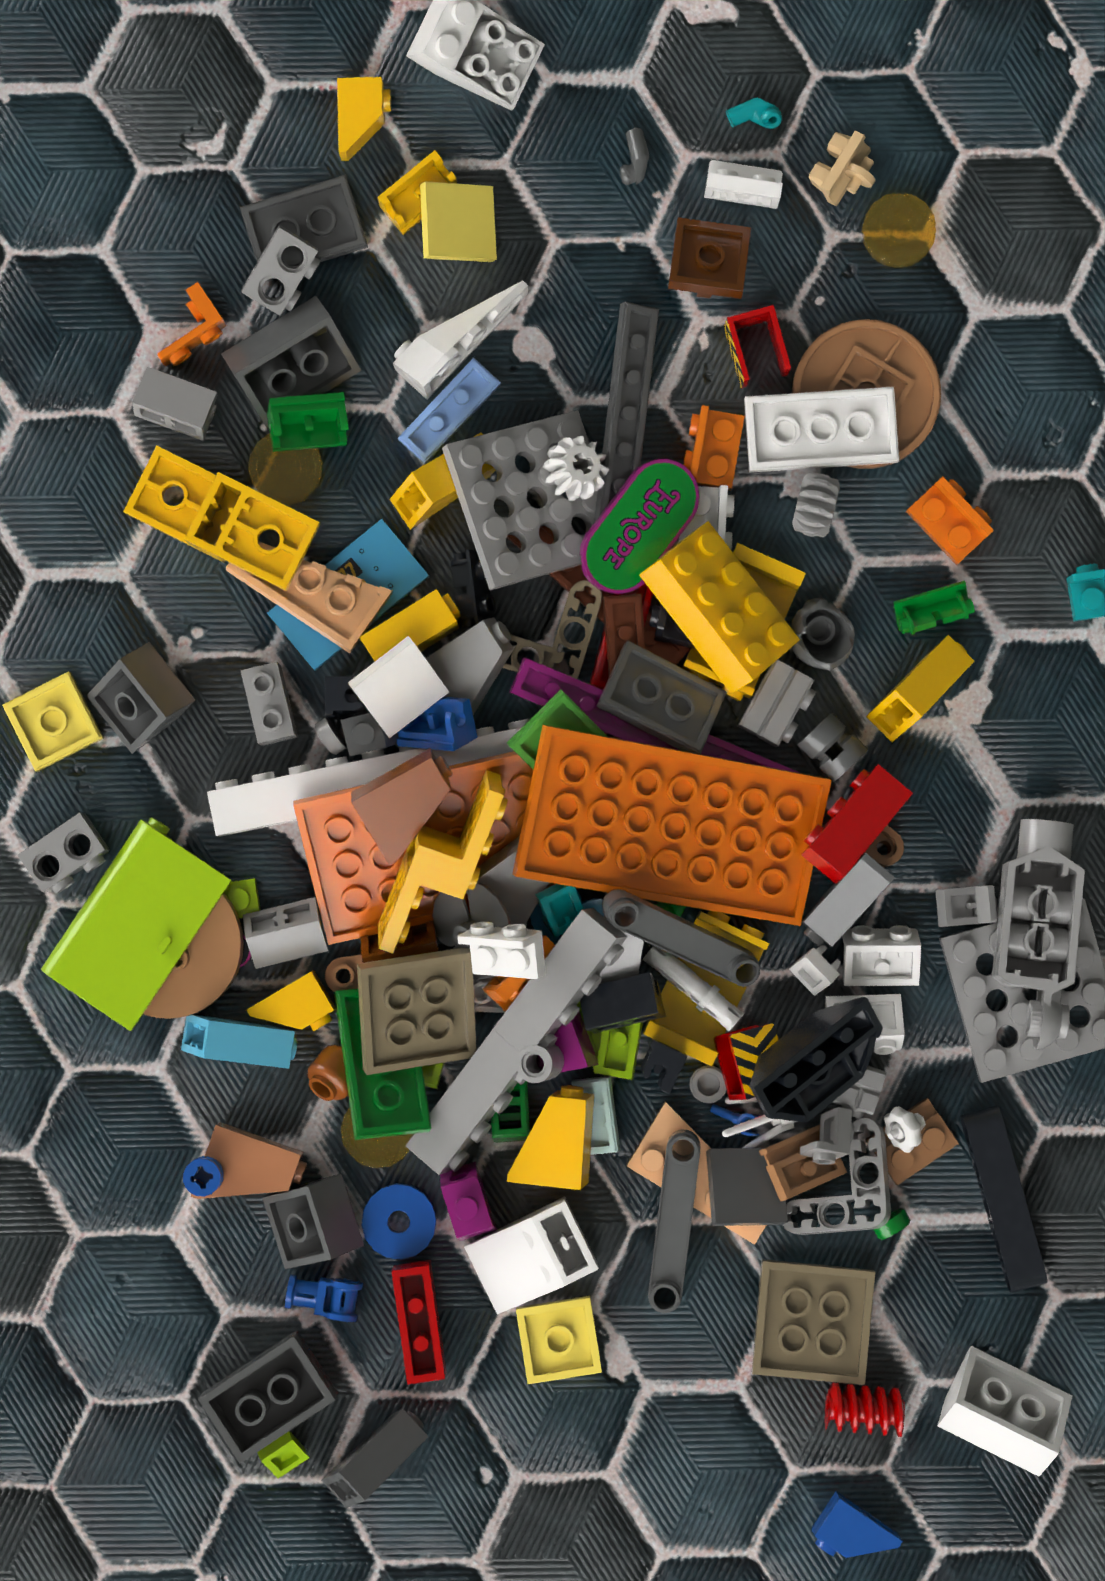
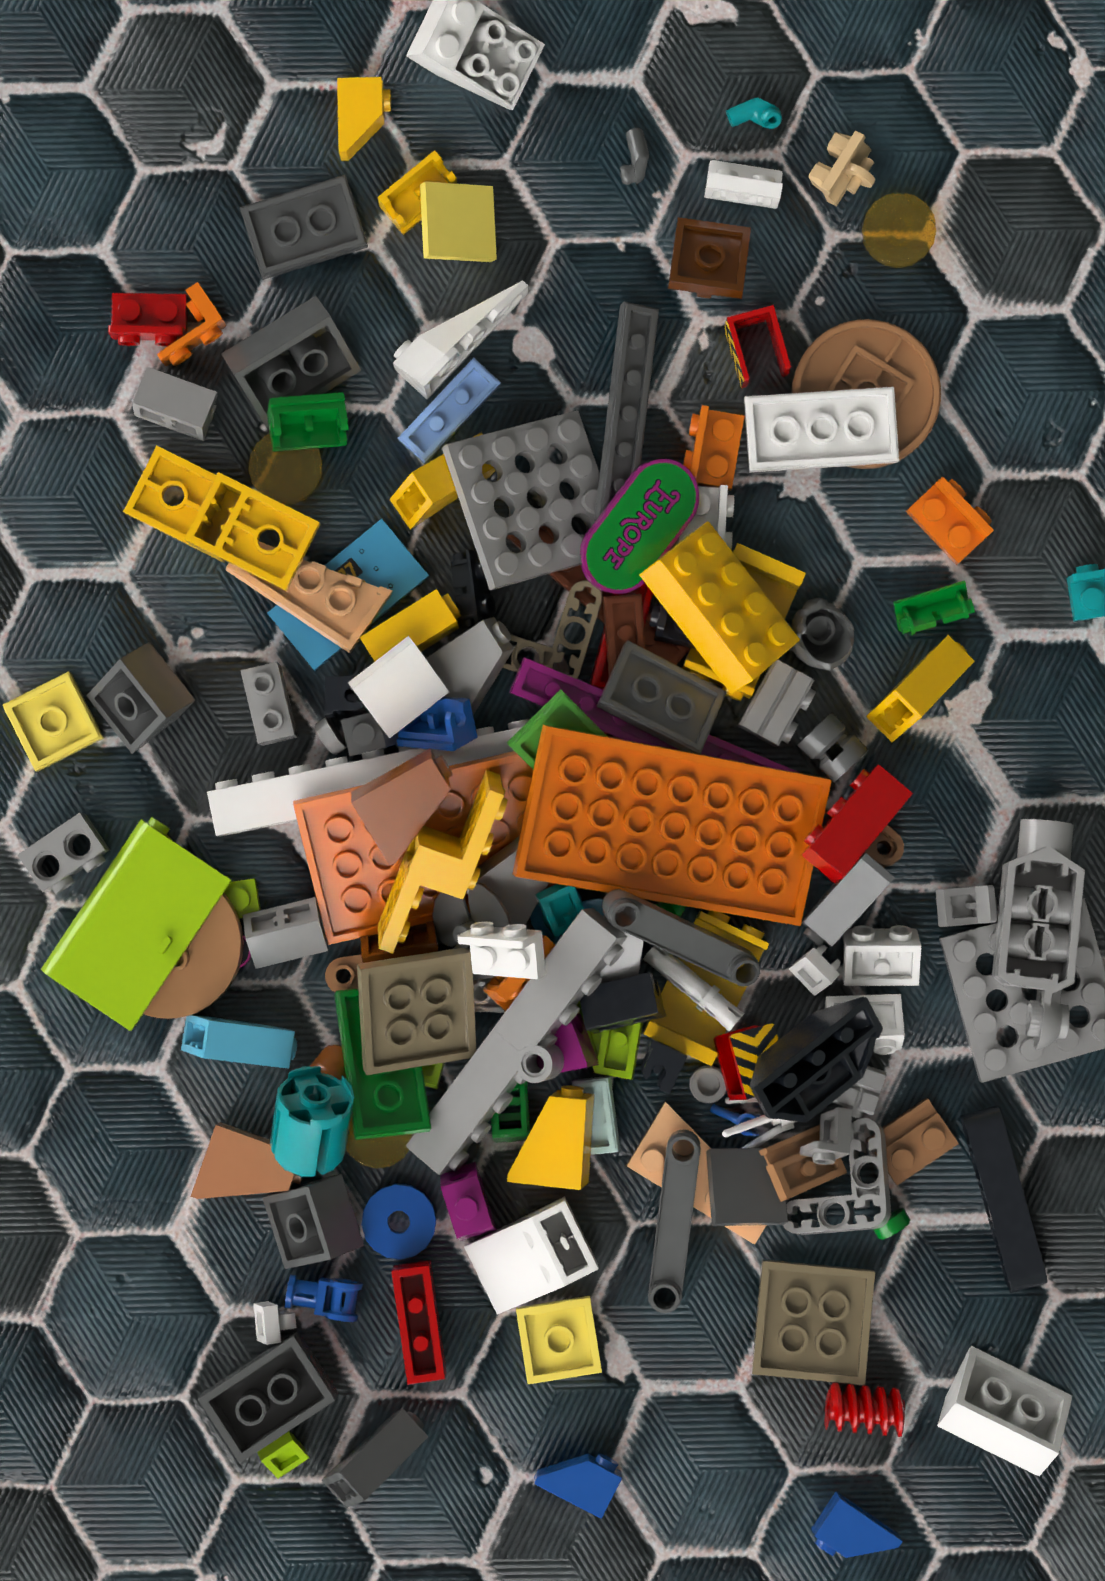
(148, 318): none -> red bracket
(210, 1175): blue wheel -> none
(270, 1322): none -> white tile
(272, 266): light grey brick -> none
(297, 1004): yellow slope -> none
(311, 1121): none -> teal cylinder
(575, 454): white gear -> none
(583, 1481): none -> blue slope
(816, 505): light grey gear -> none
(904, 1128): white piece -> none

